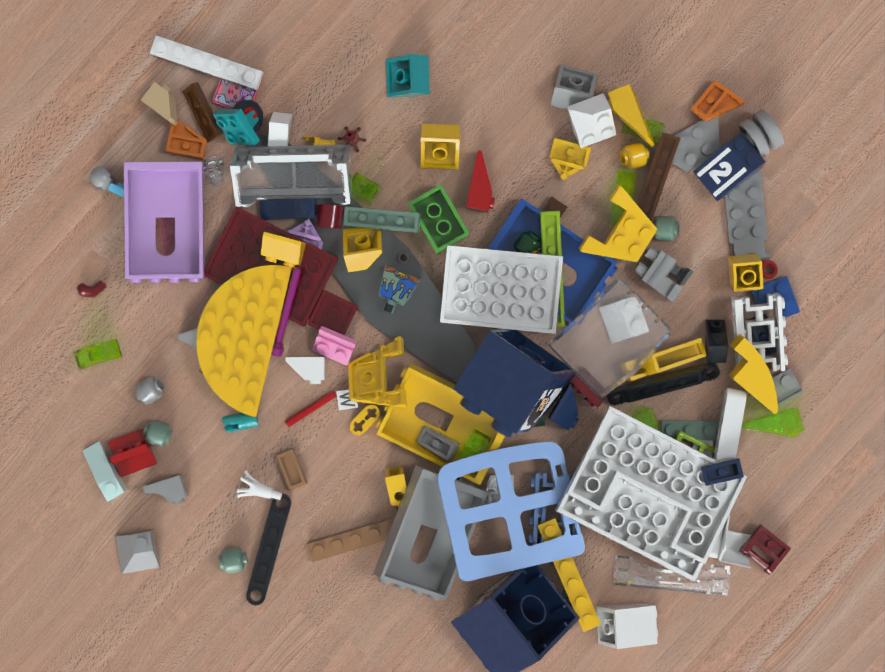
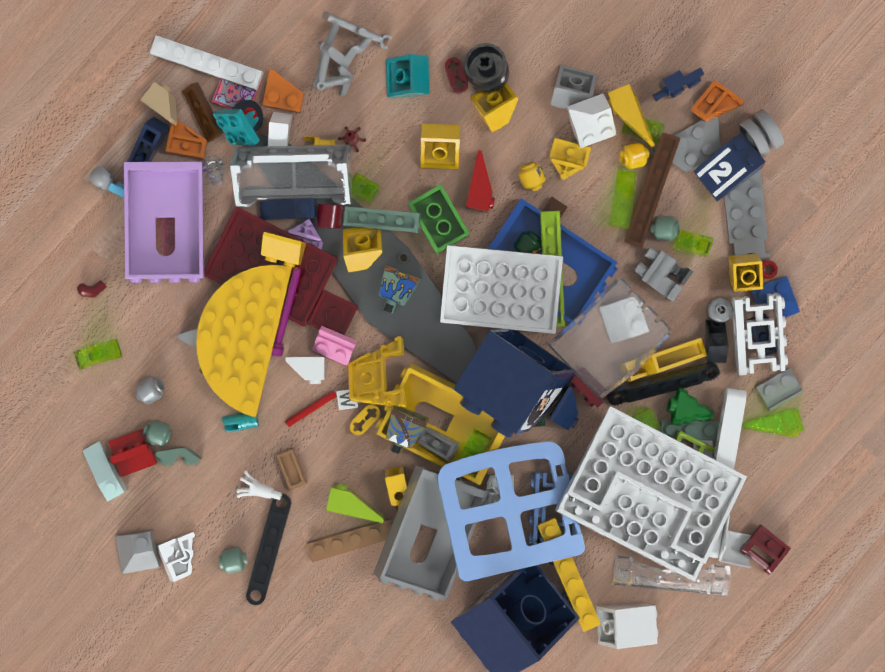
(149, 141): none -> dark blue slope
(170, 456): none -> sand green slope
(172, 489): light grey arch -> none
(177, 556): none -> white slope
(282, 94): none -> orange wing
(328, 50): none -> light grey piece
(350, 503): none -> lime slope
(405, 428): none -> torso
(452, 78): none -> dark red beam
(486, 68): none -> black wheel
(495, 107): none -> yellow slope
(532, 176): none -> yellow head
(628, 236): yellow wing -> none
(675, 84): none -> dark blue plate
(687, 409): none -> green rock
(694, 243): none -> clear neon green slope
(714, 314): none -> light grey head
(722, 471): dark blue slope -> none
(754, 374): yellow slope -> none

